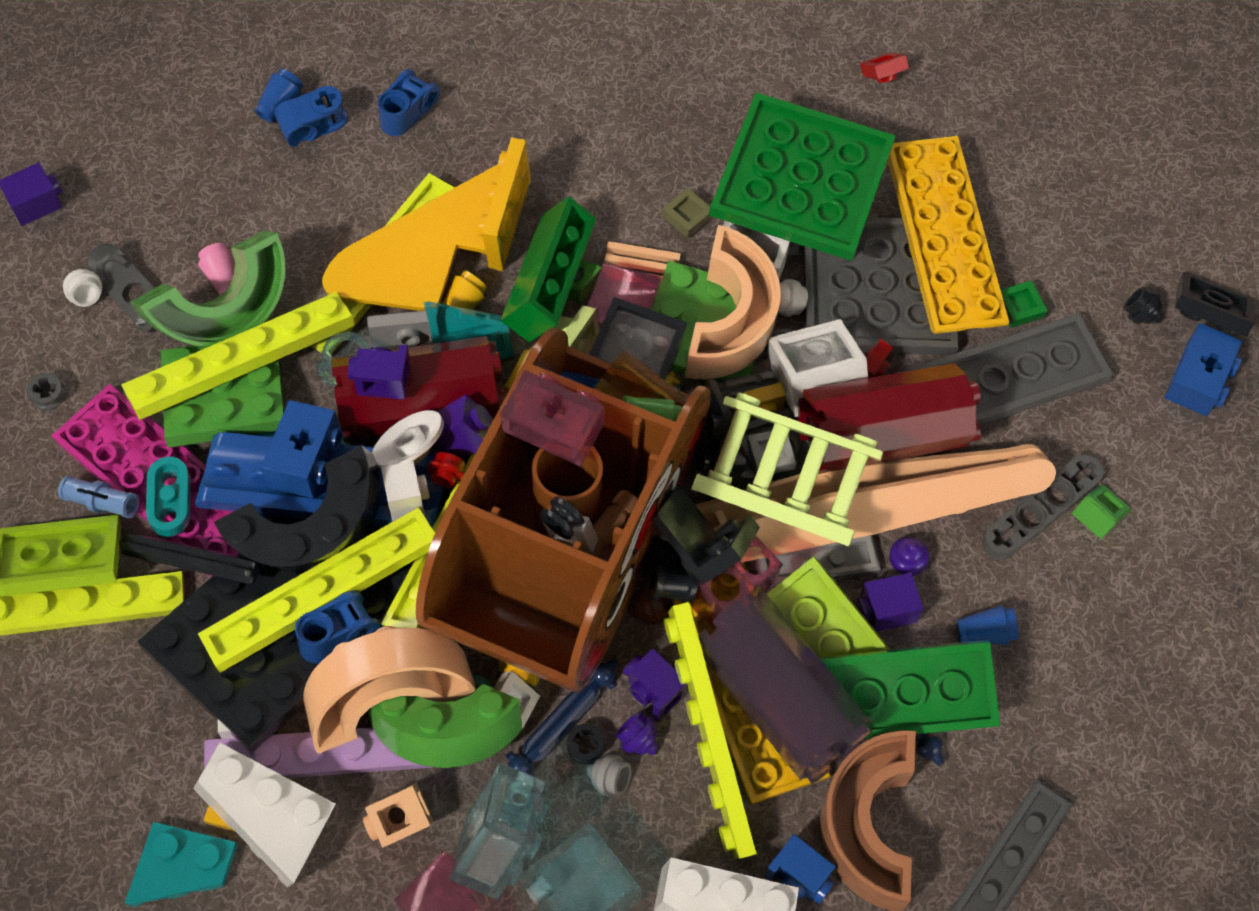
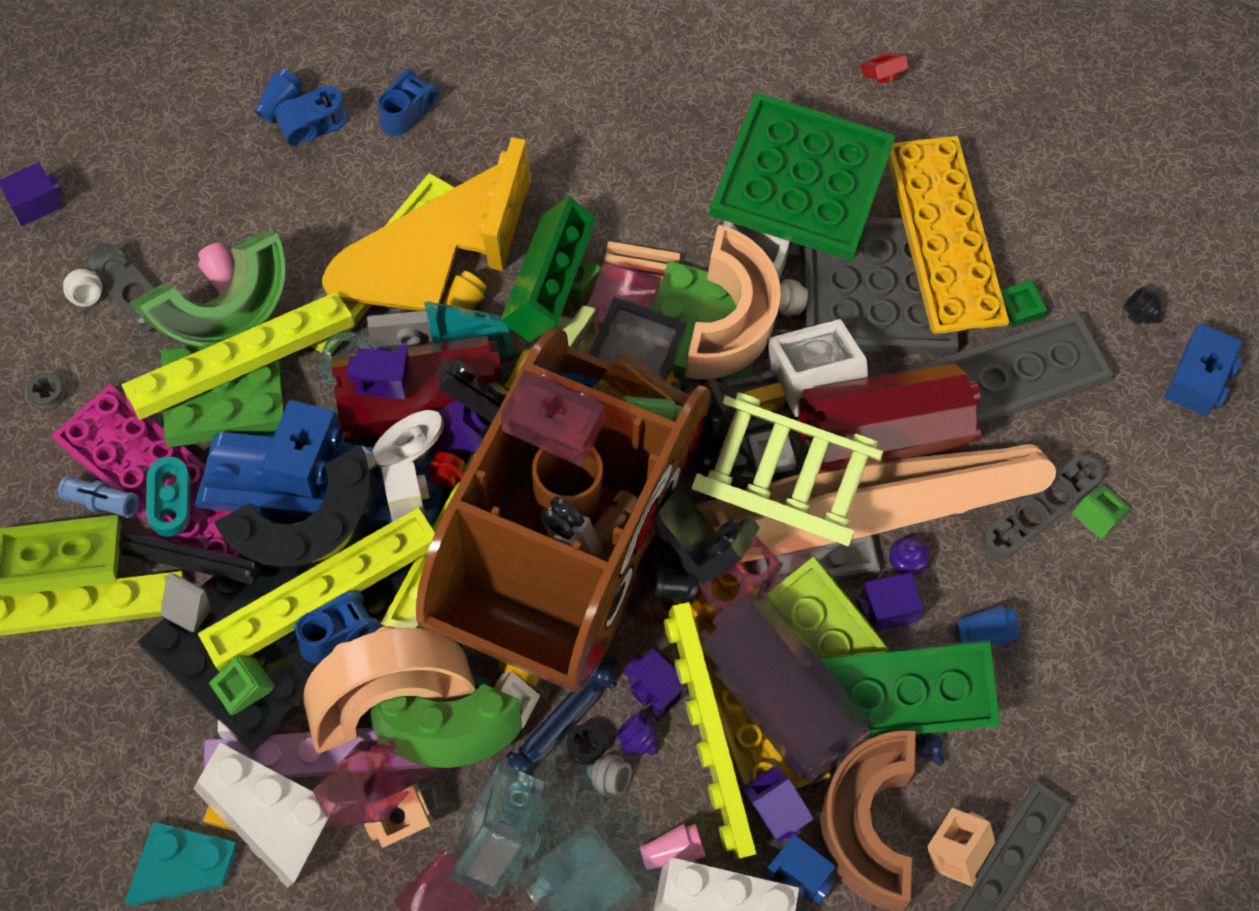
(184, 603): none -> light grey slope
(241, 683): none -> bright green slope
(352, 799): none -> clear pink piece
(461, 384): none -> black plate
(679, 843): none -> bright pink cone
(687, 212): olive plate -> none
(778, 803): none -> dark purple brick
(876, 359): red plate -> none
(961, 846): none -> light nougat brick
(1208, 301): black plate -> none

